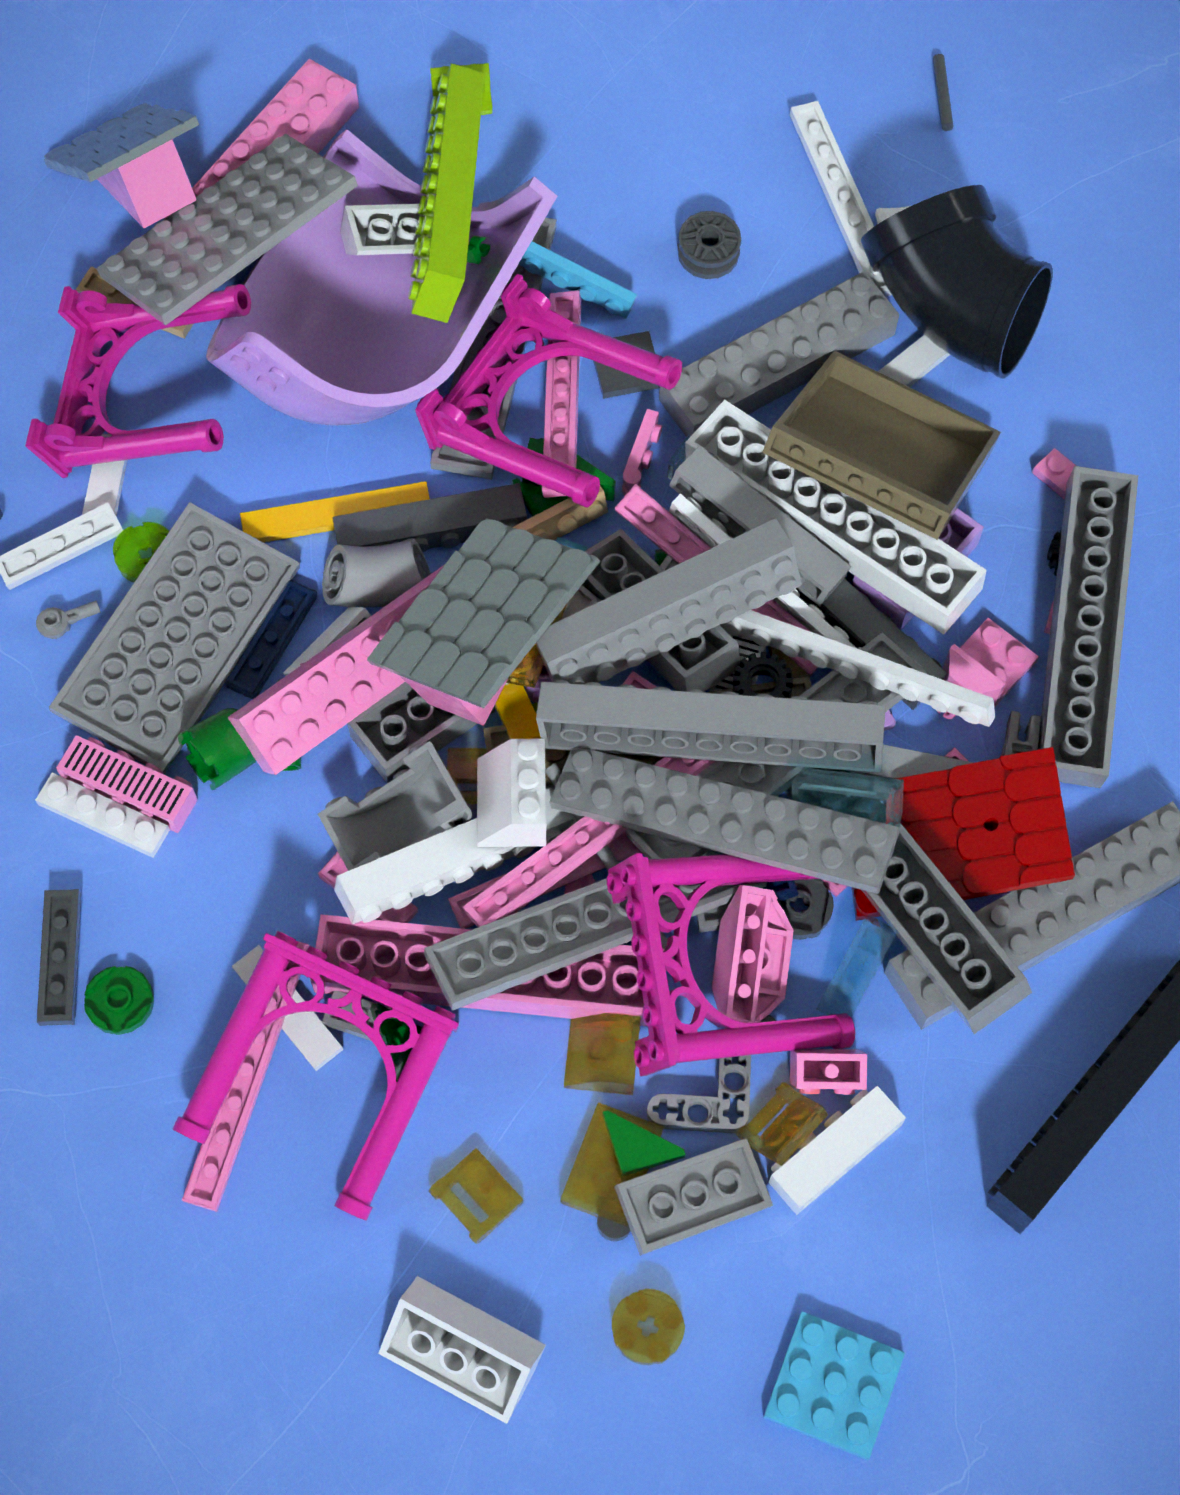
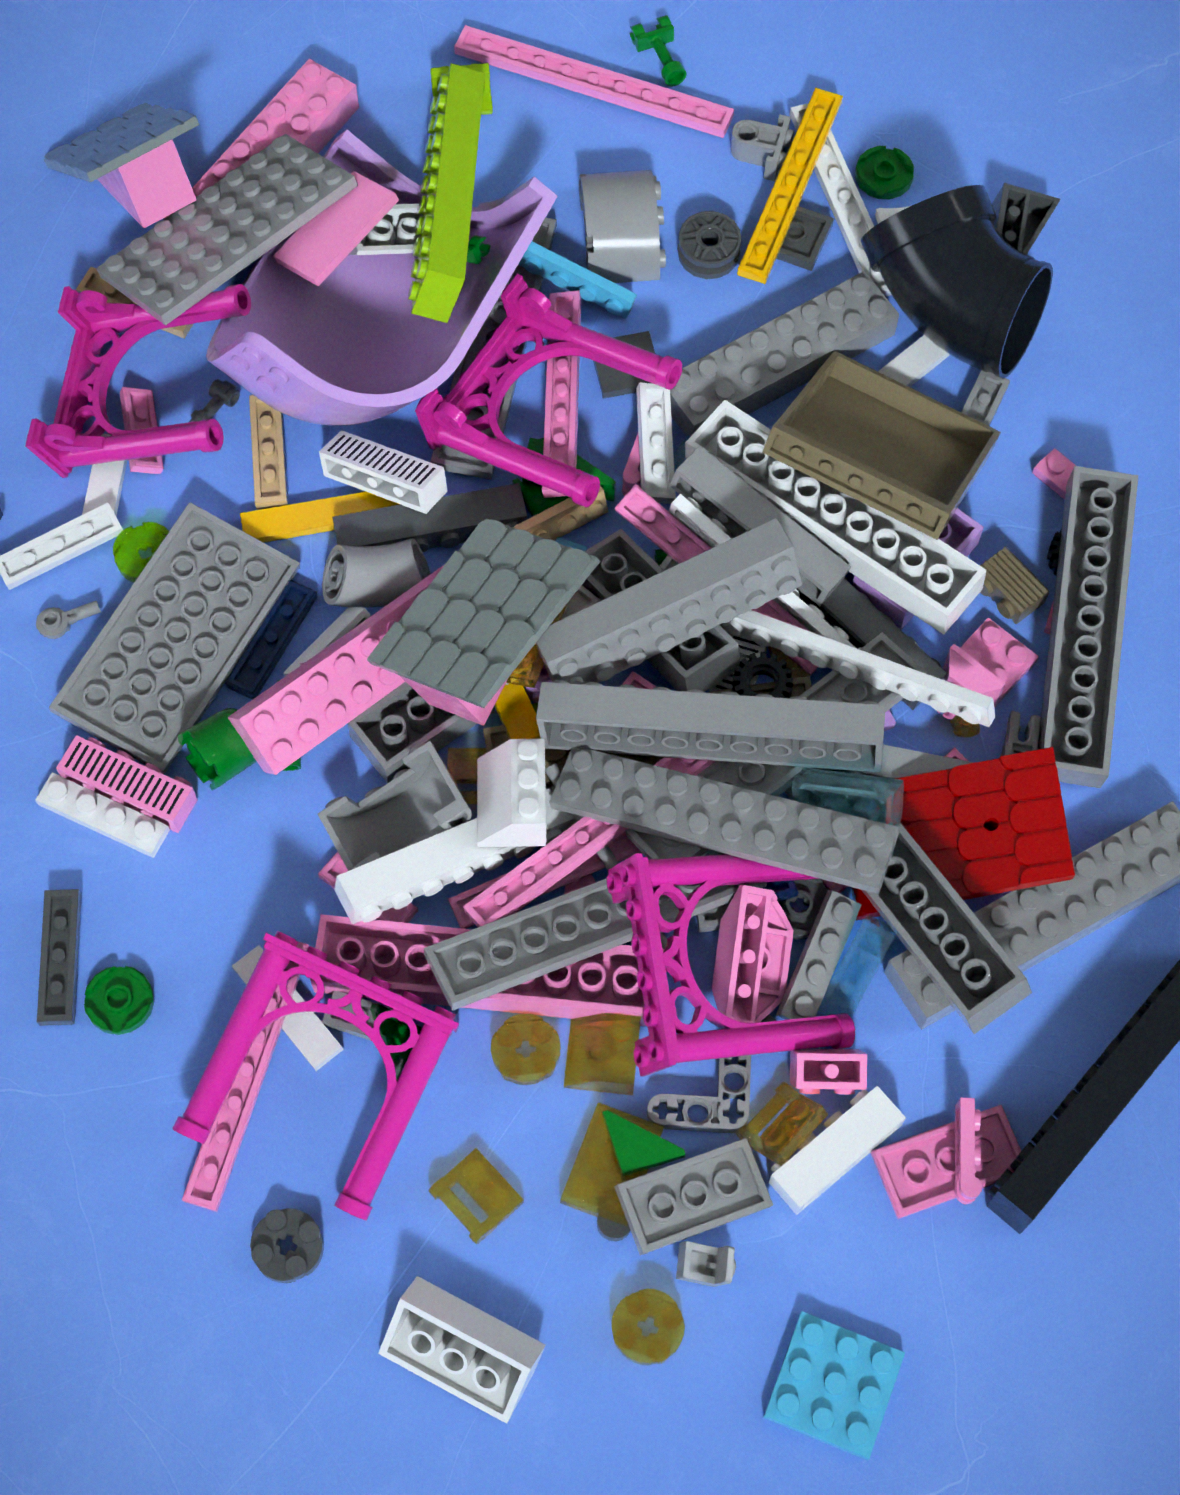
(140, 413): none -> bright pink tile
(222, 394): none -> dark grey bar
(267, 455): none -> tan plate
(295, 1264): none -> dark grey plate
(336, 231): none -> bright pink tile
(383, 471): none -> white brick
(513, 1065): none -> clear yellow plate
(594, 81): none -> bright pink plate
(622, 225): none -> light grey cylinder
(655, 441): none -> white plate
(673, 71): none -> green bar
(705, 1264): none -> light grey bracket
(762, 144): none -> light grey pin
(790, 186): none -> yellow tile
(805, 238): none -> dark grey plate
(819, 957): none -> light grey plate
(884, 172): none -> green tile
(922, 1167): none -> bright pink tile
(943, 92): dark grey bar -> none
(963, 728): none -> clear yellow plate
(966, 1151): none -> bright pink plate
(985, 397): none -> light grey plate
(1012, 586): none -> dark tan brick
(1021, 215): none -> dark grey wedge

